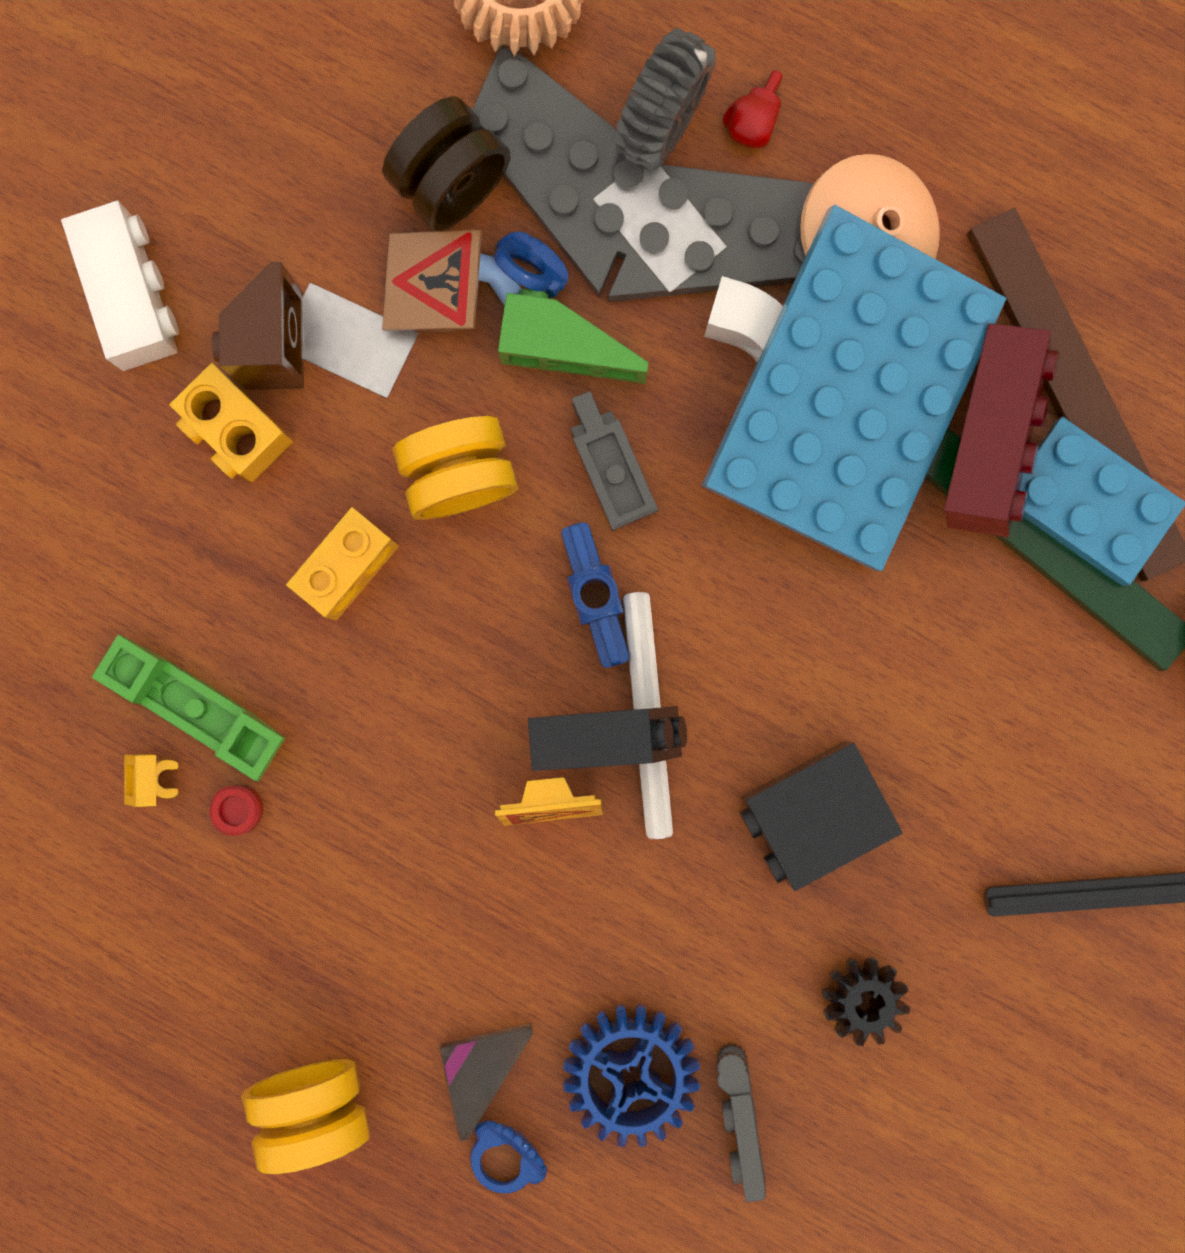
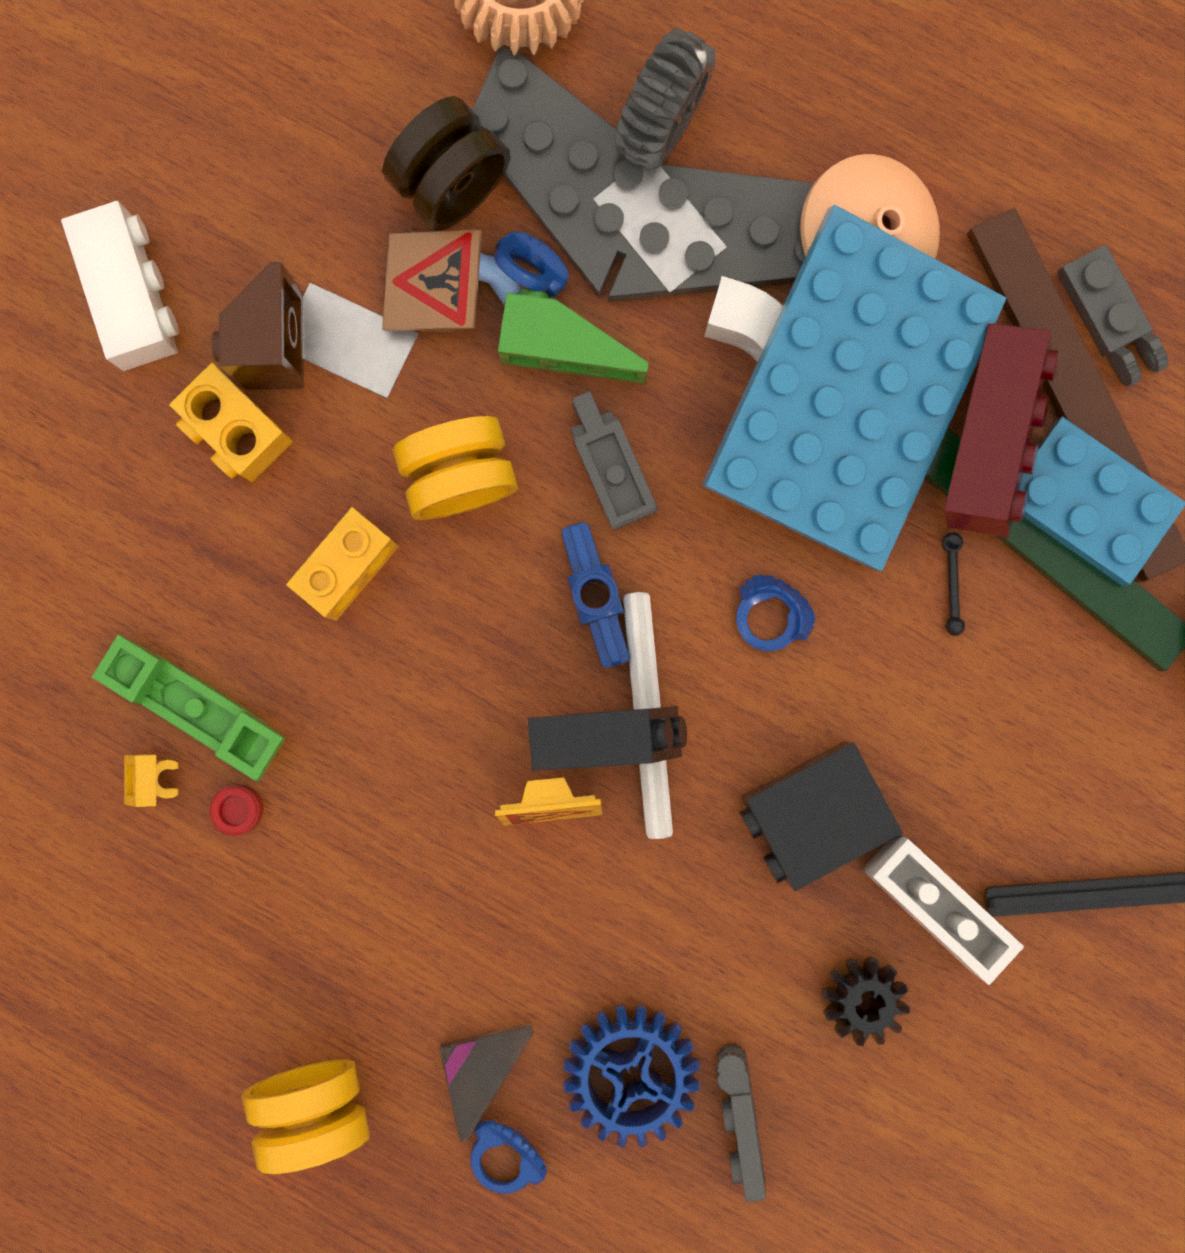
(754, 115): red piece -> none
(799, 618): none -> blue piece
(942, 908): none -> white brick
(952, 544): none -> black hinge
(1112, 314): none -> dark grey hinge

